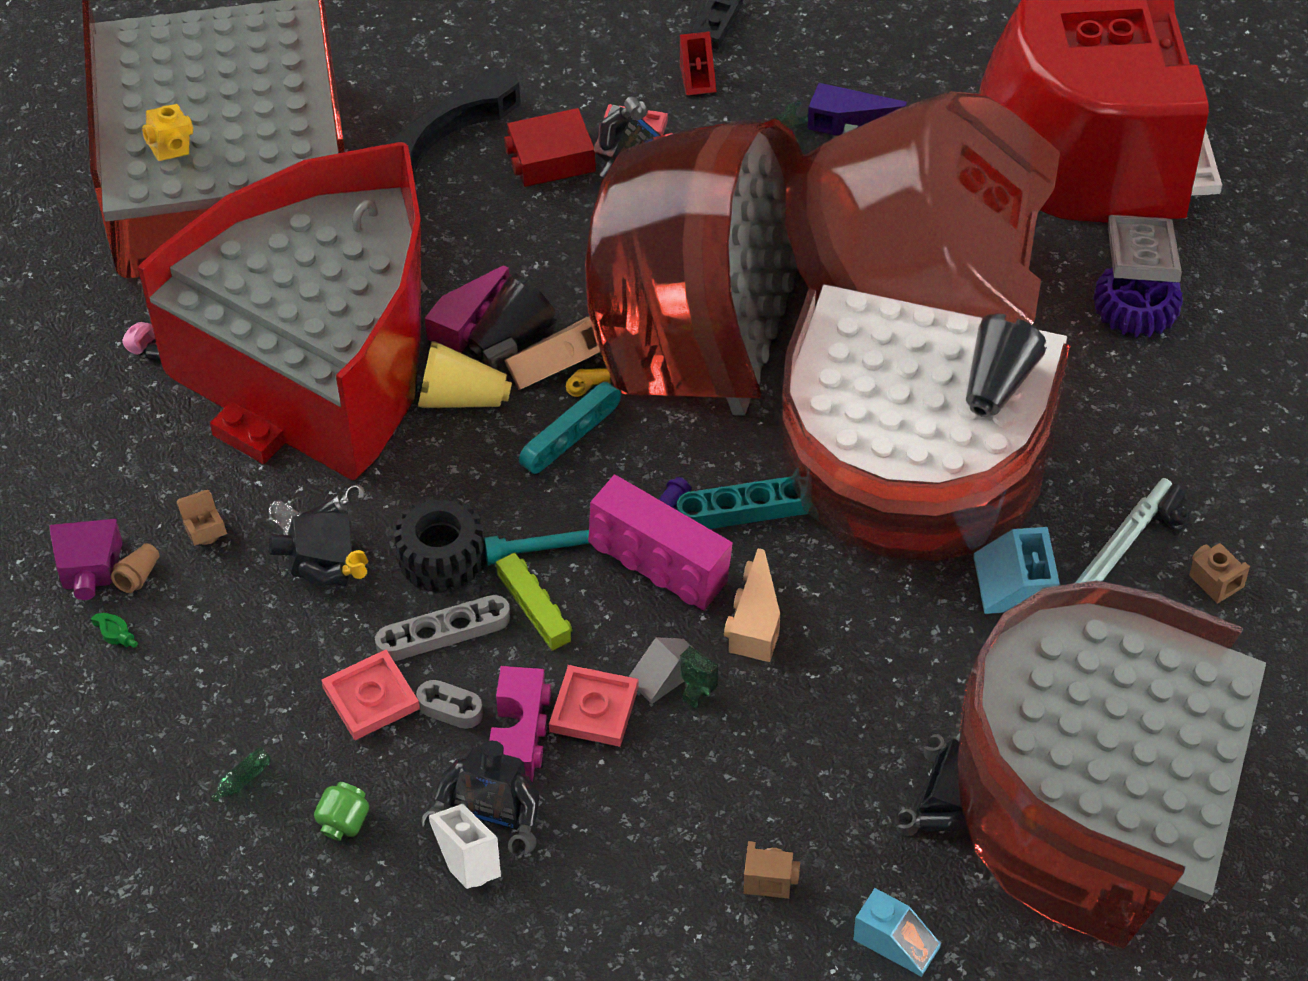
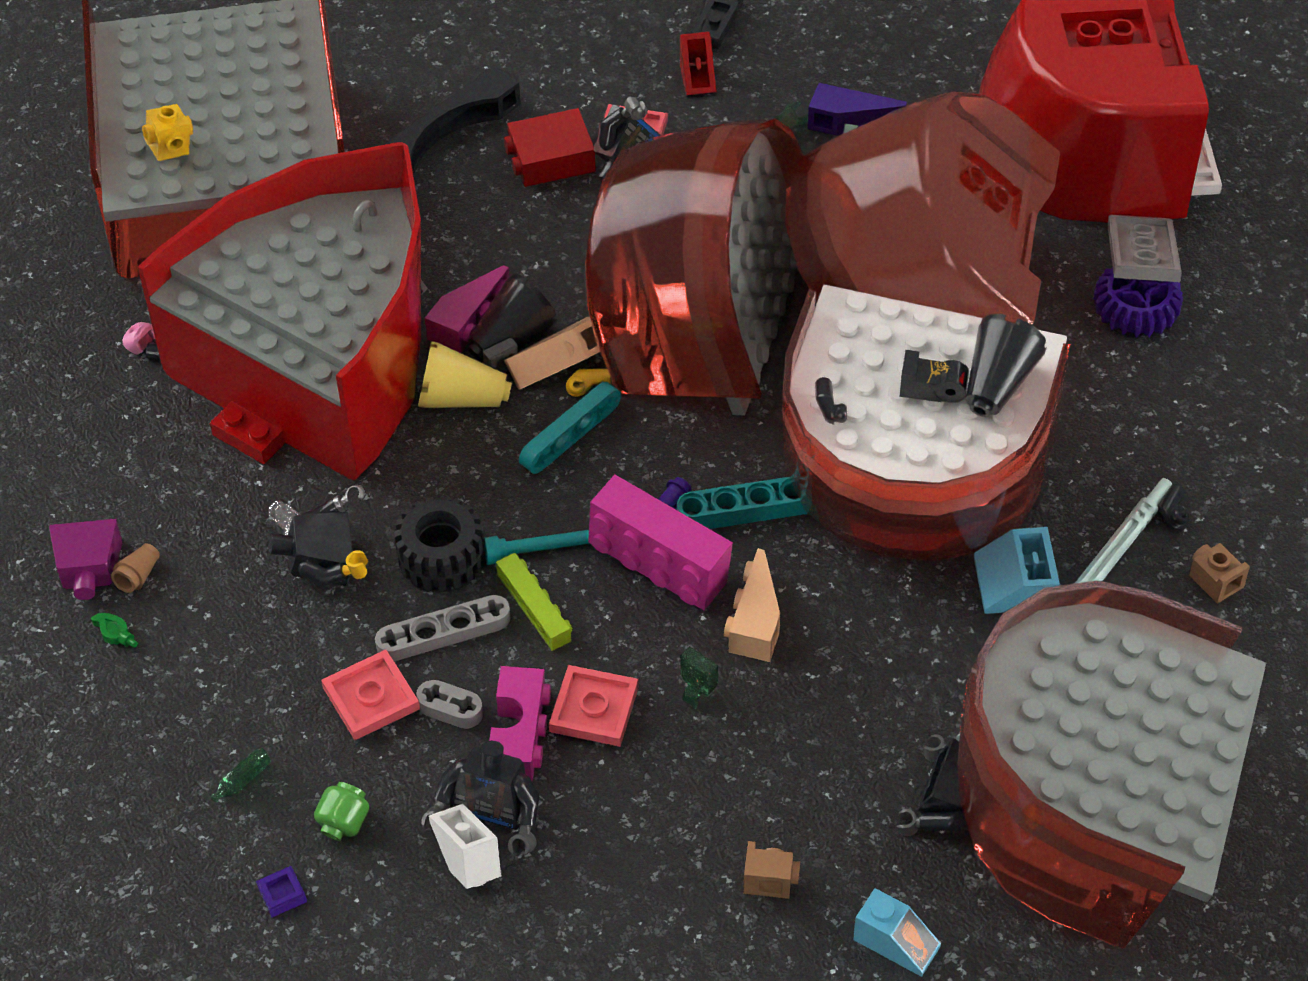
(201, 518): medium nougat bracket -> none
(281, 891): none -> dark purple tile
(660, 668): light grey slope -> none
(825, 401): none -> black arm
(933, 379): none -> black leg

